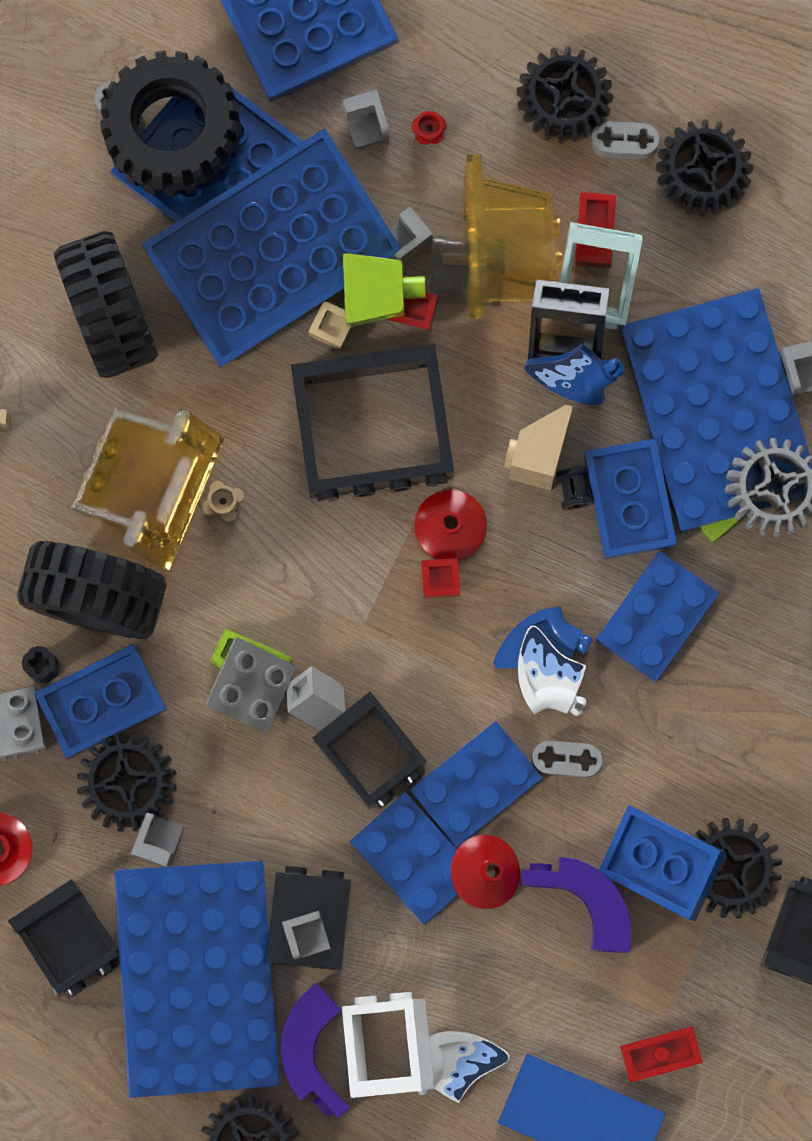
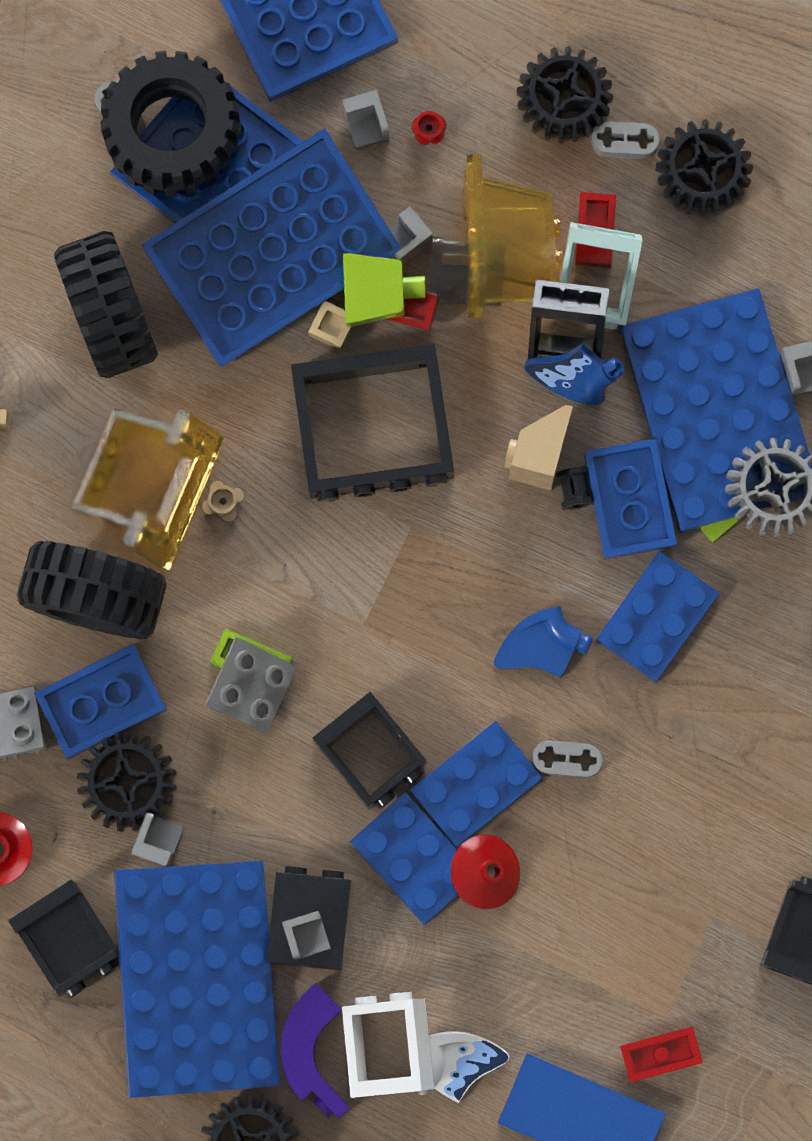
(48, 672): black bush -> none
(315, 698): light grey panel -> none
(440, 578): red plate -> none
(456, 542): red dish -> none
(548, 676): arm -> none
(603, 900): dark purple arch -> none
(662, 863): blue plate -> none
(740, 884): black gear -> none

